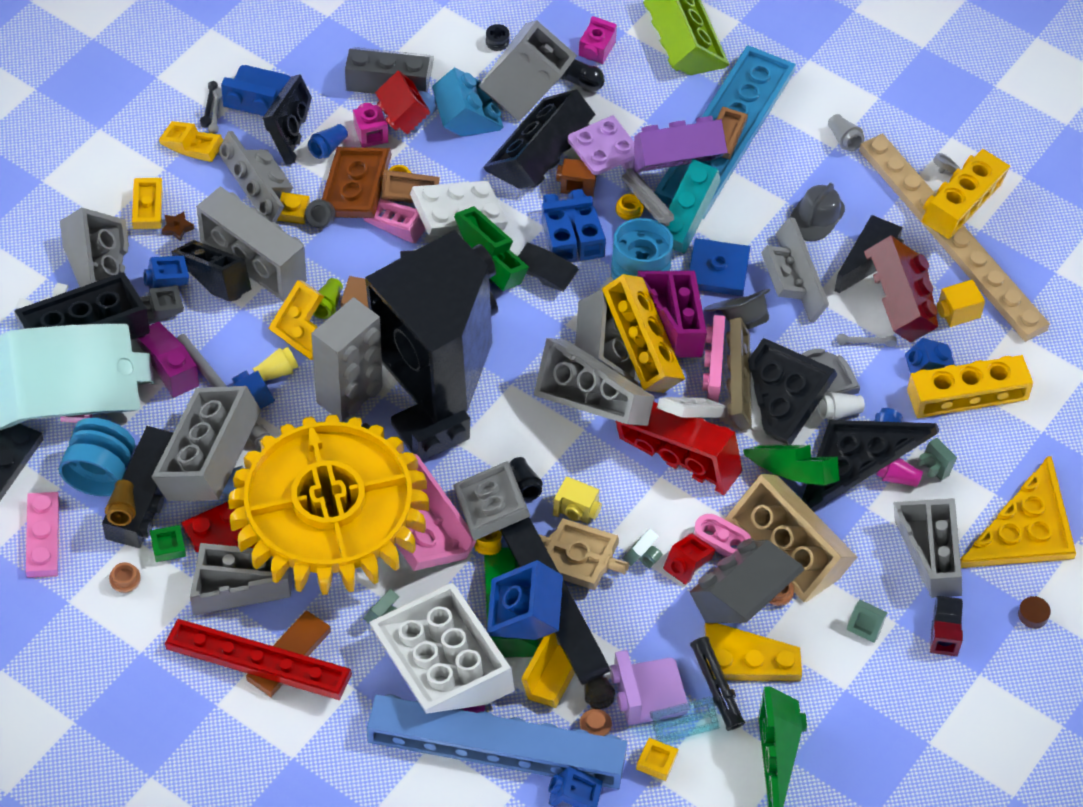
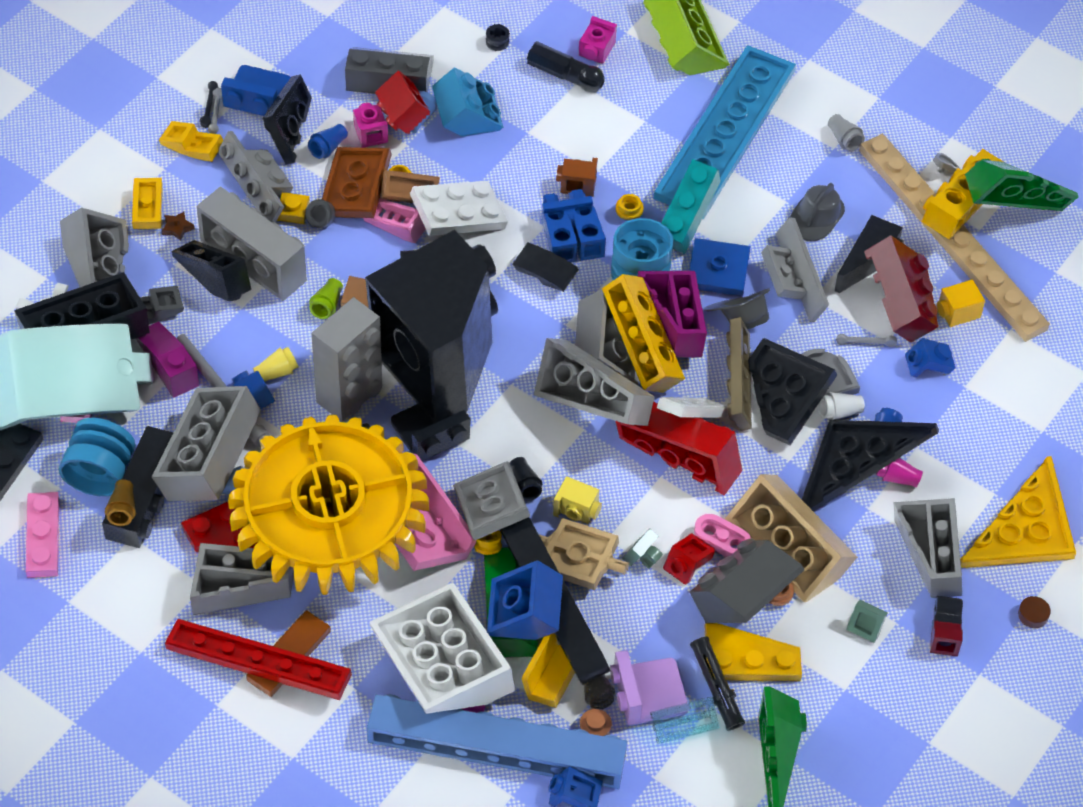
(124, 577): nougat plate -> none
(166, 272): blue bracket -> none
(167, 543): green plate -> none
(294, 316): yellow plate -> none
(383, 606): sand green tile -> none
(480, 230): green slope -> none
(527, 69): light grey slope -> none
(540, 140): black slope -> none
(604, 146): lavender bracket -> none
(647, 197): light grey axle -> none
(657, 759): yellow plate -> none
(679, 144): medium lavender slope -> none
(713, 358): bright pink plate -> none
(733, 126): medium nougat tile -> none
(795, 463): green slope -> none
(937, 459): sand green tile -> none
(969, 386): yellow brick -> none
(1012, 187): none -> green wedge

